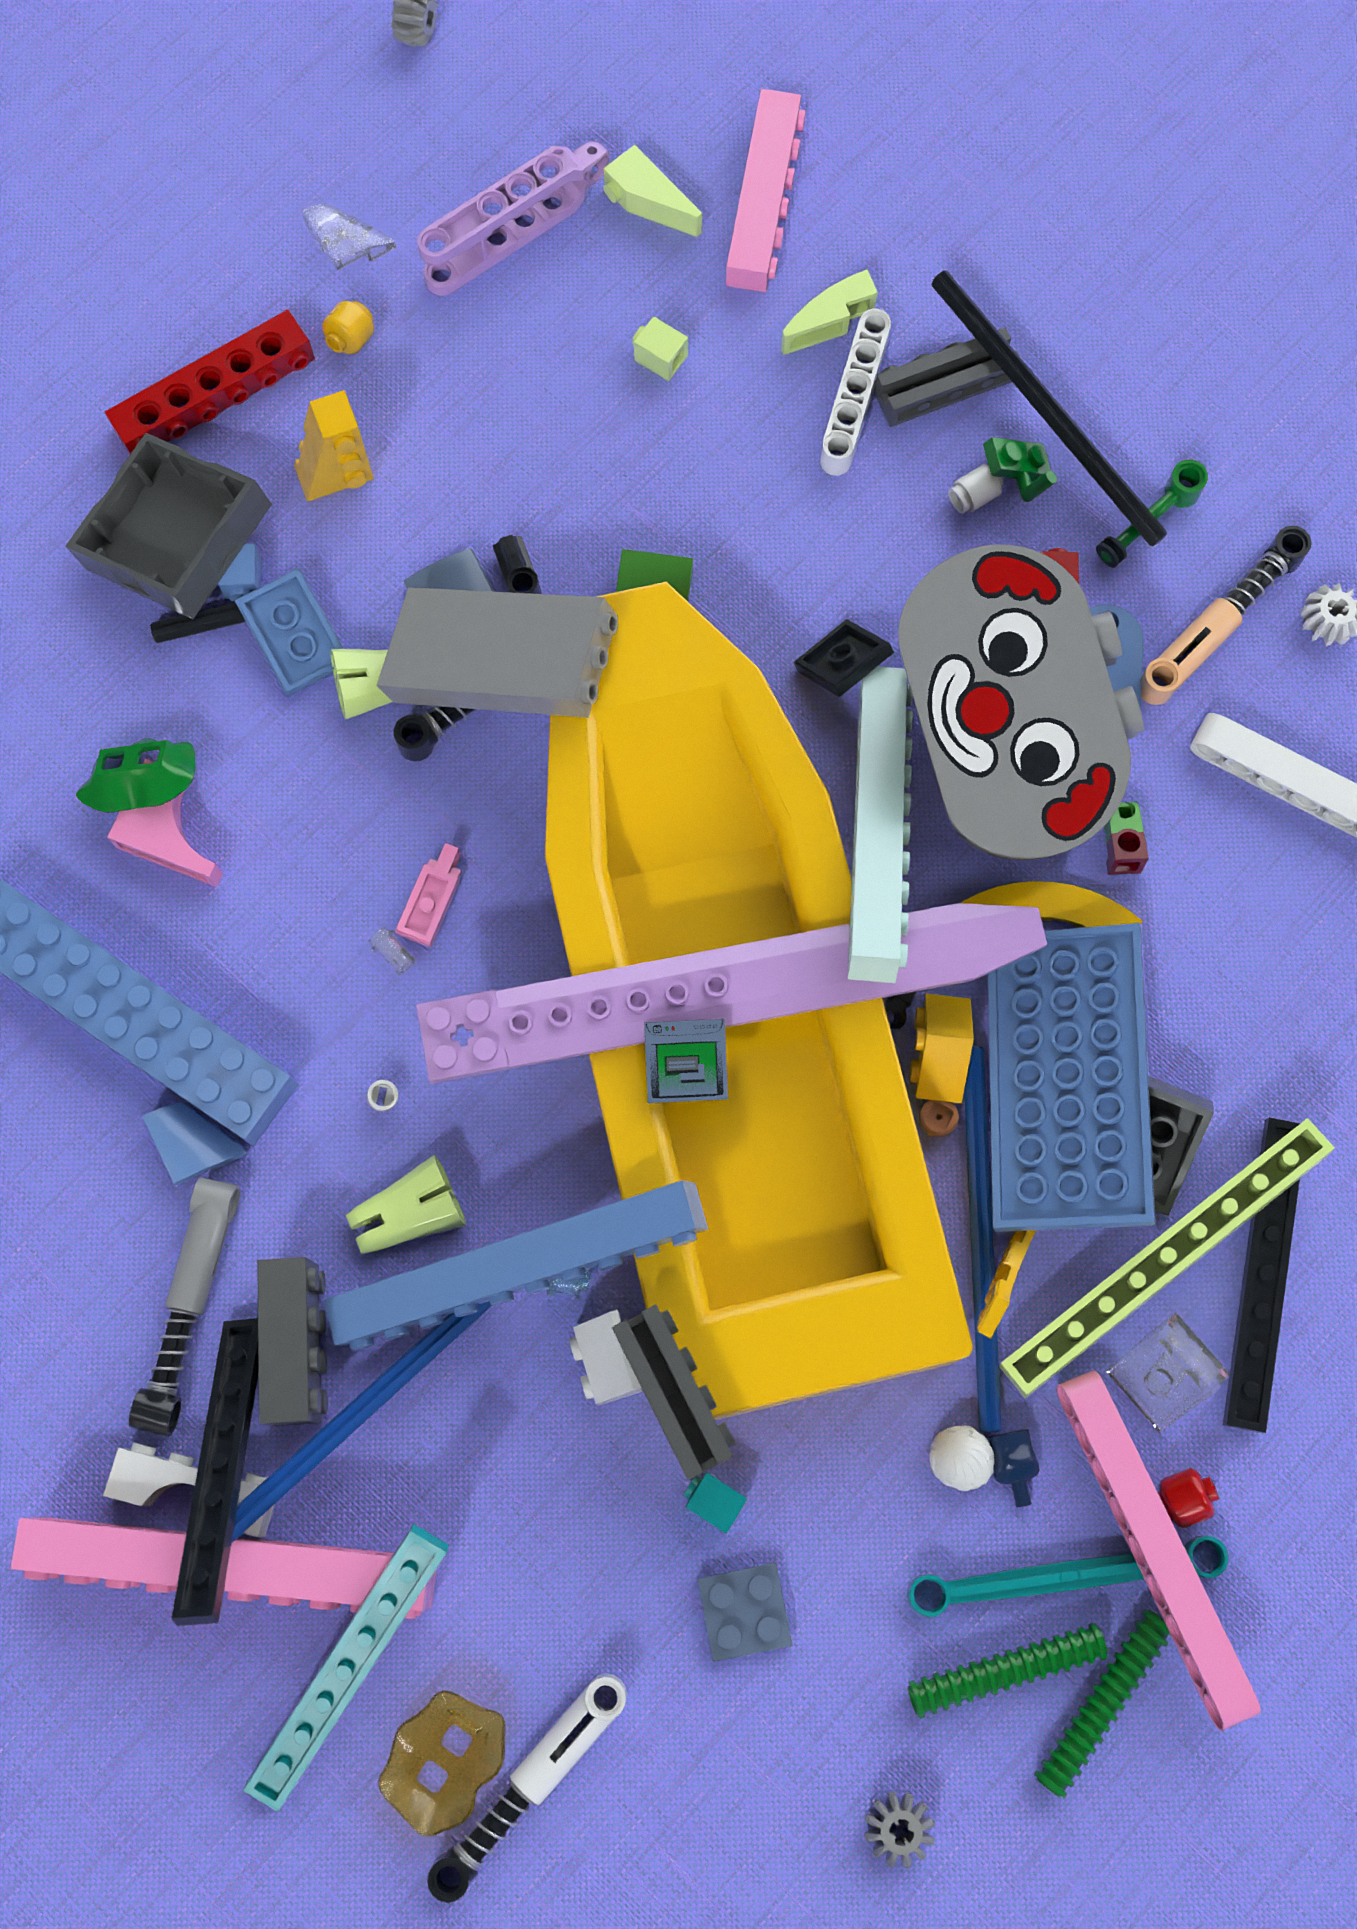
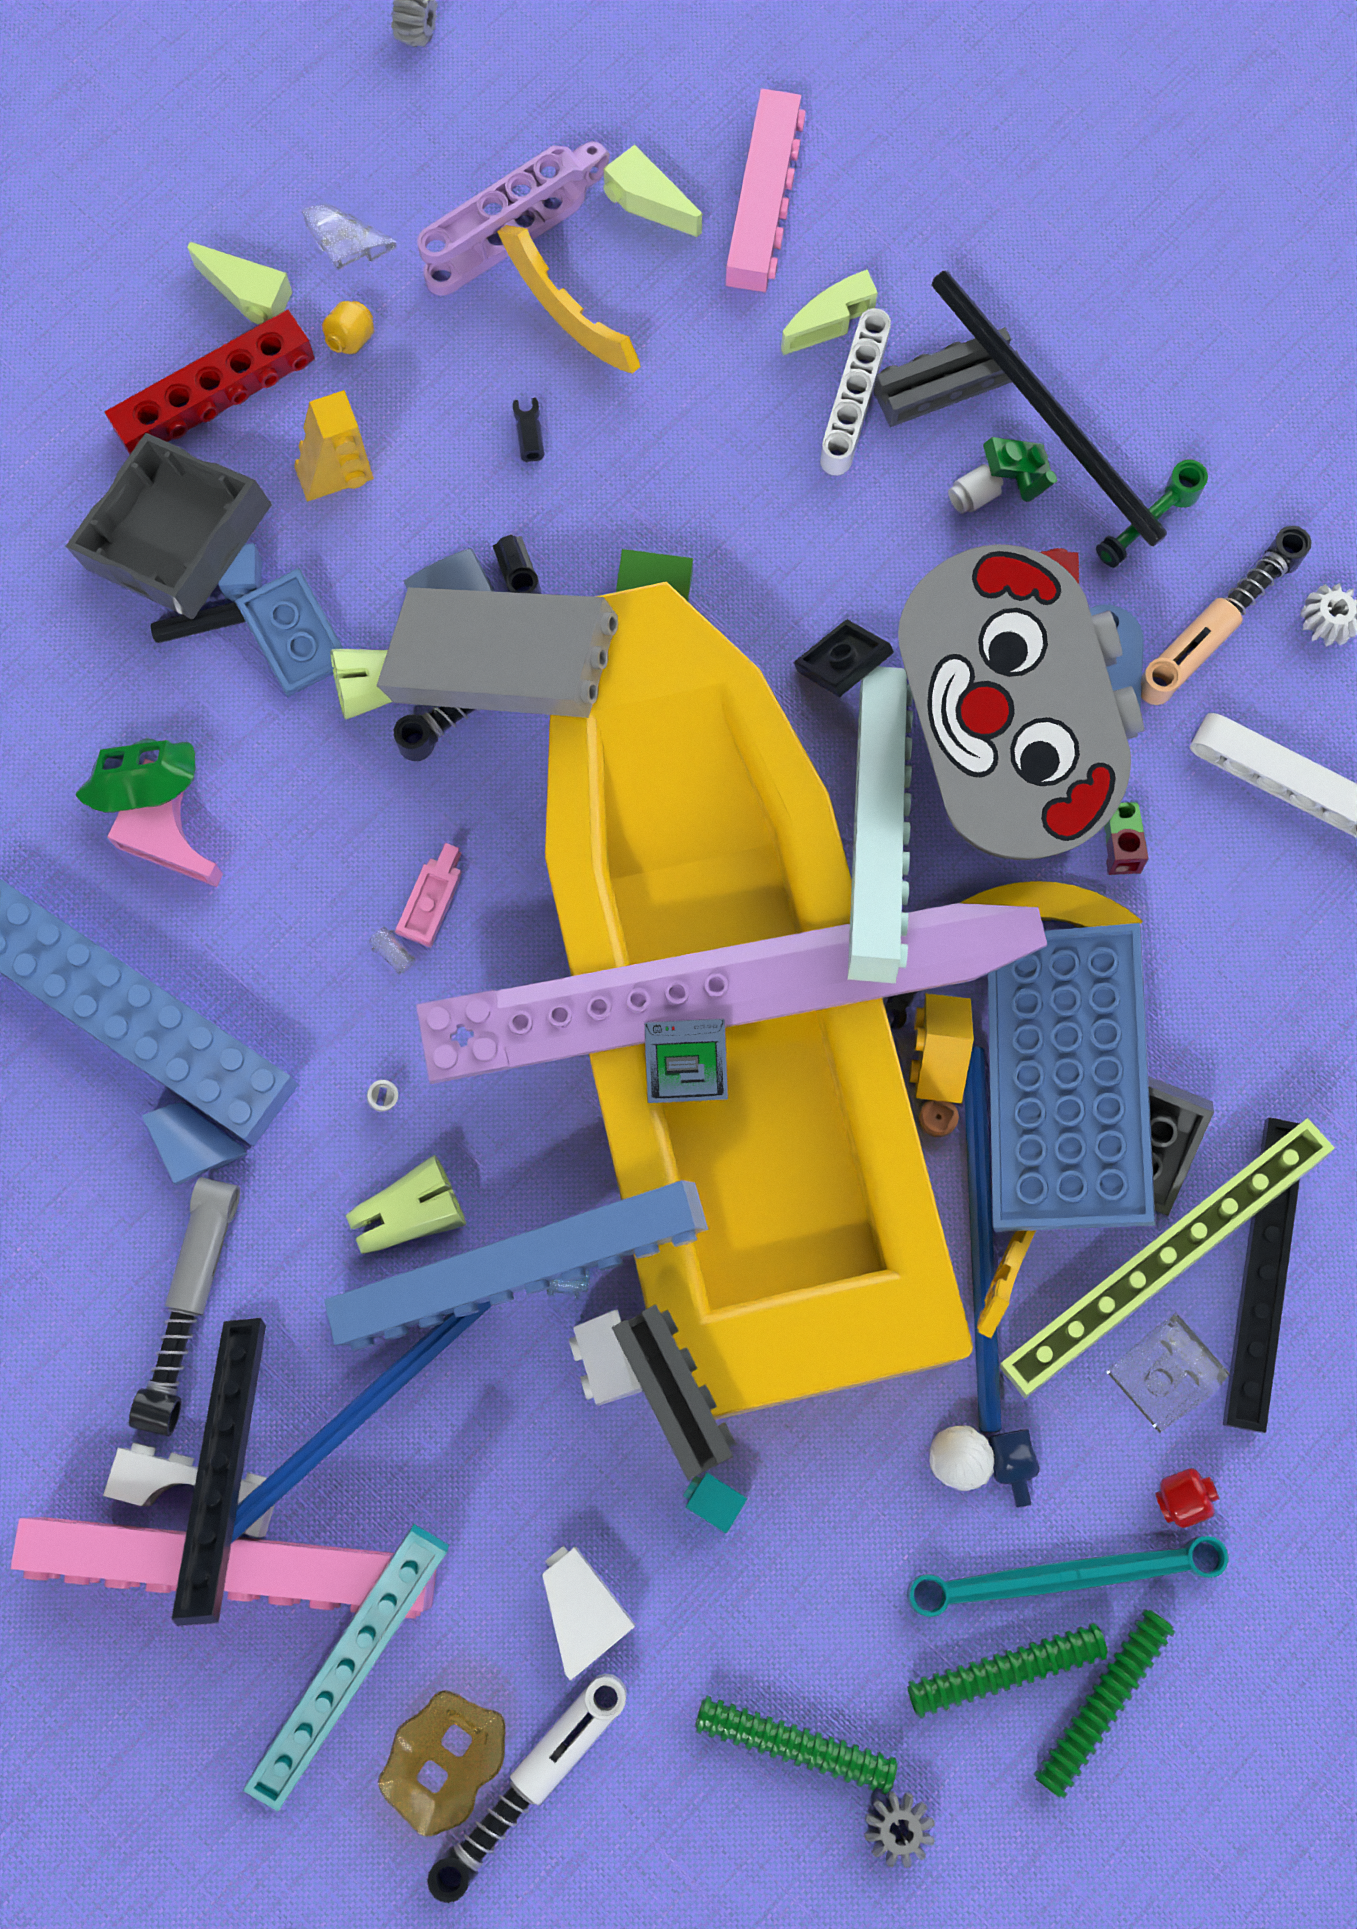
(250, 287): none -> yellowish green slope
(290, 1342): dark grey brick -> none
(529, 432): none -> black bar
(582, 1610): none -> white slope
(597, 338): none -> yellow tile
(660, 348): yellowish green brick -> none
(744, 1612): sand blue plate -> none
(796, 1745): none -> green piece
(1158, 1551): bright pink beam -> none

